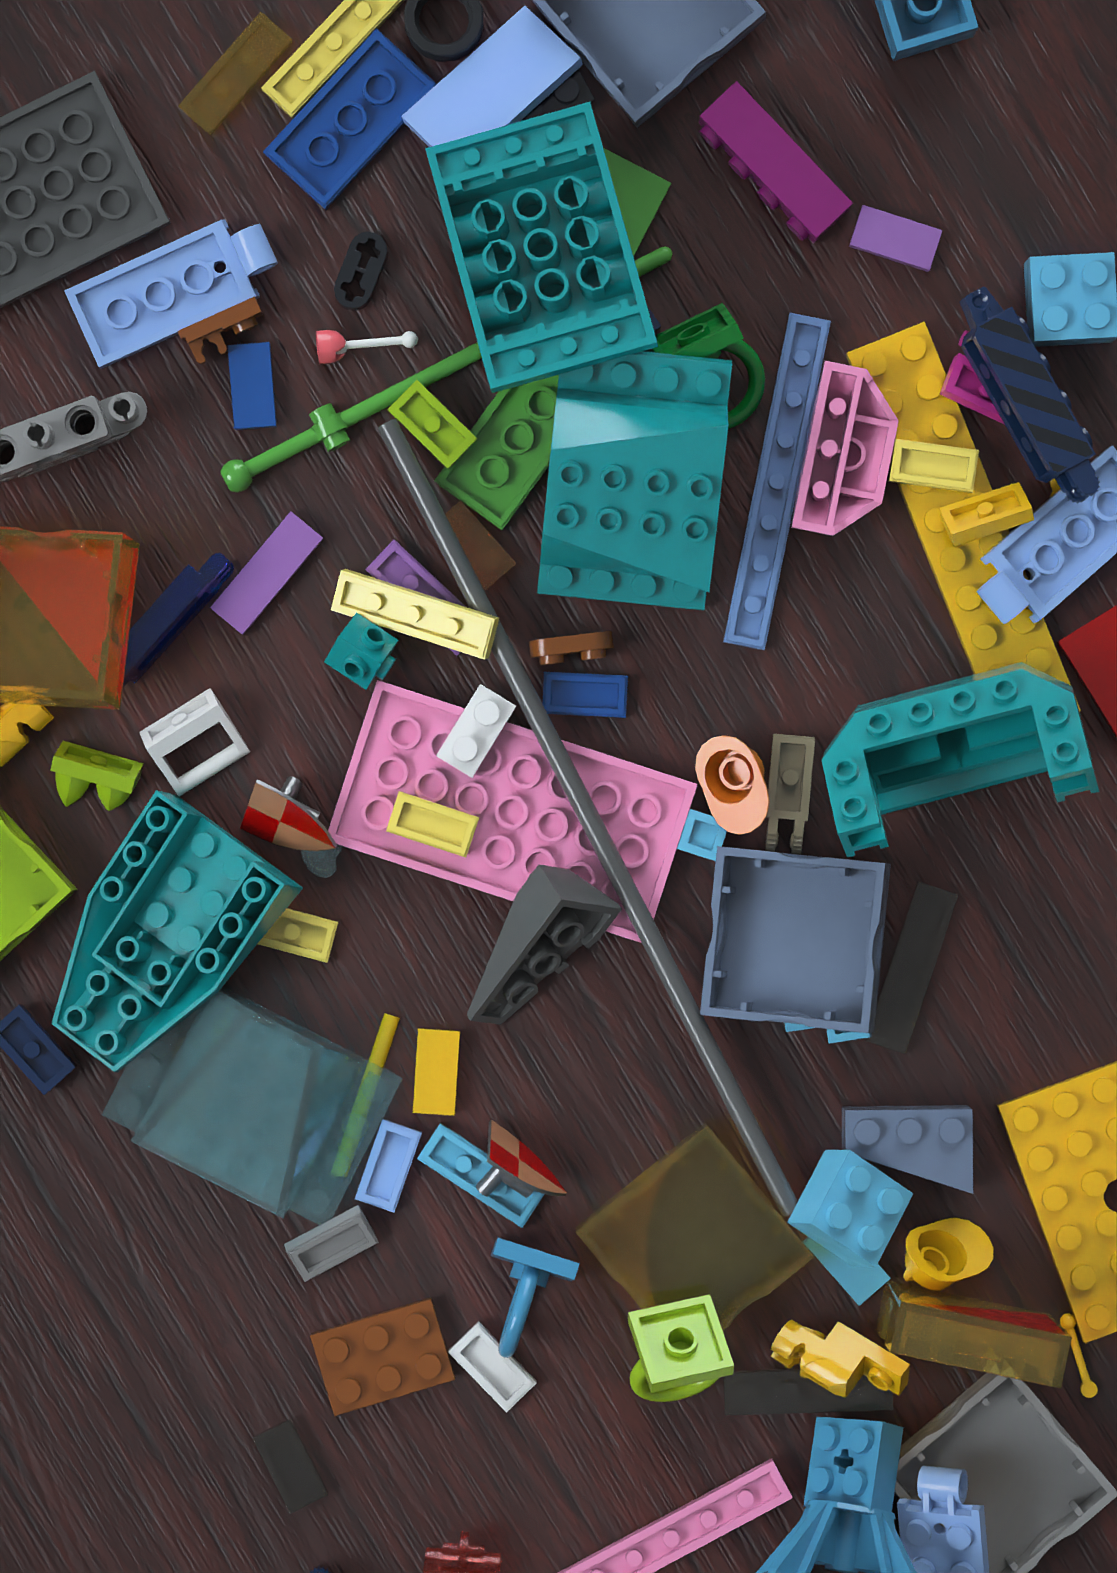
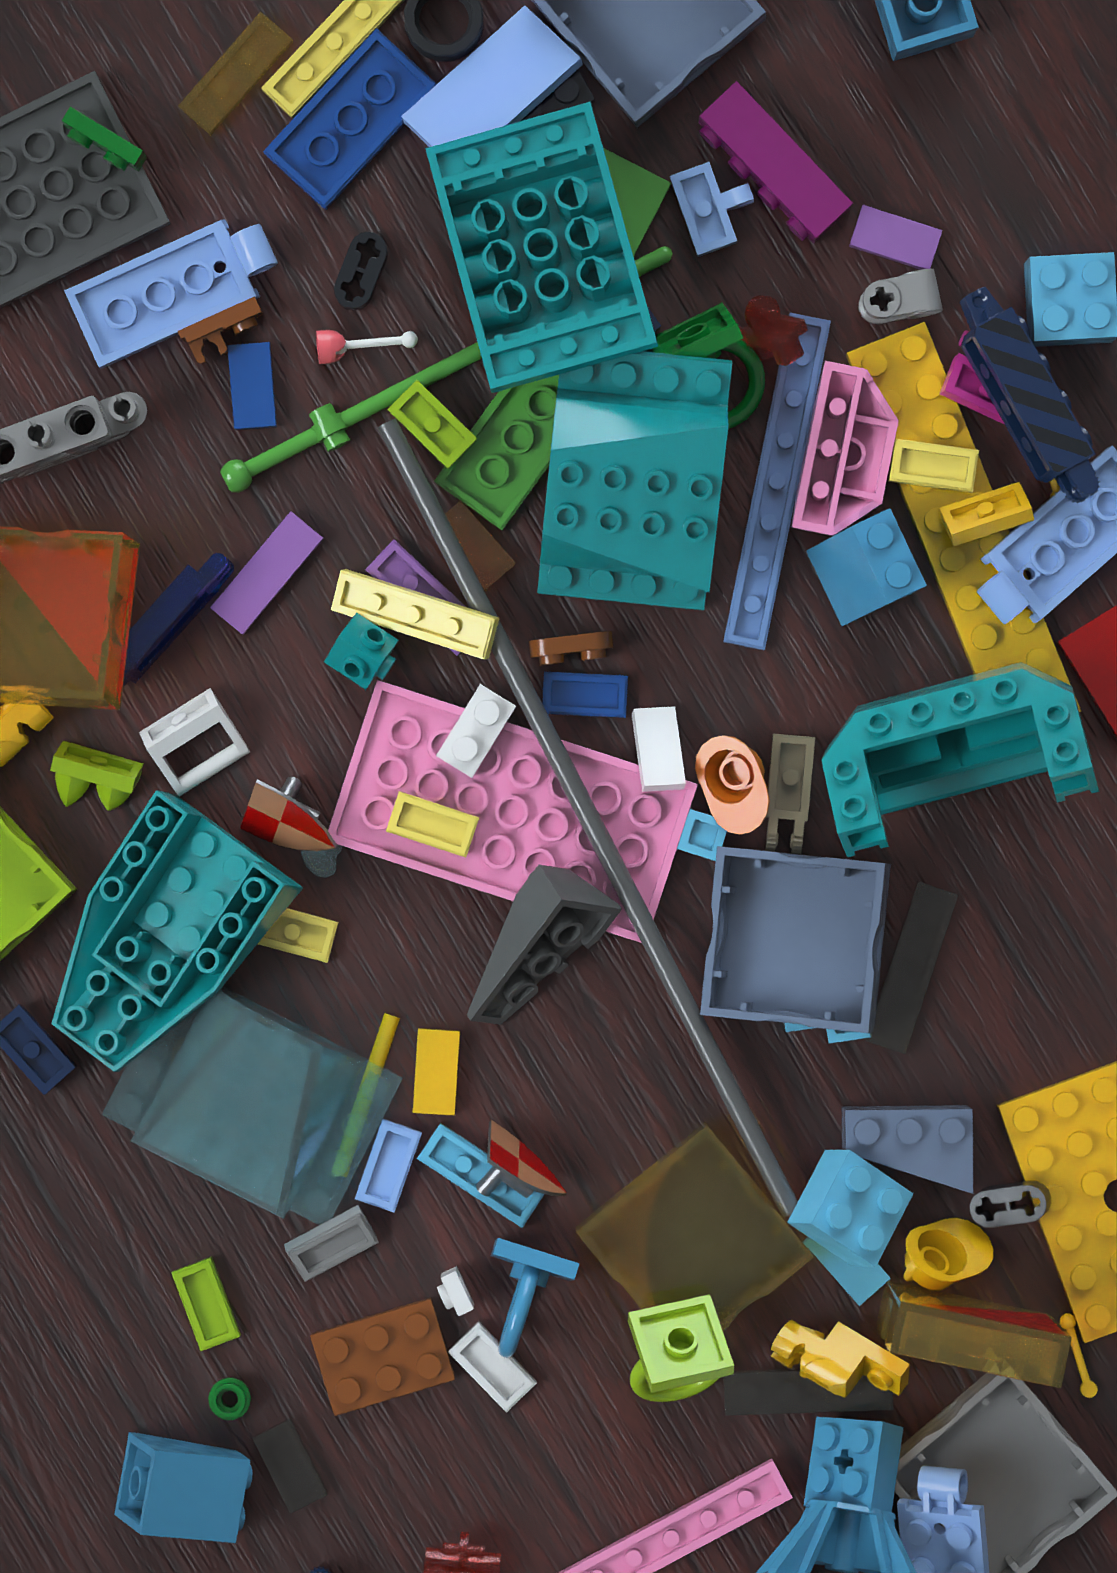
(88, 132): none -> green plate
(182, 1489): none -> dark azure slope
(206, 1303): none -> lime tile
(225, 1411): none -> green plate
(454, 1292): none -> white plate
(658, 749): none -> white tile
(707, 208): none -> light blue plate
(772, 332): none -> clear red hips
(866, 567): none -> dark azure slope
(908, 296): none -> light grey piece
(1012, 1213): none -> beam

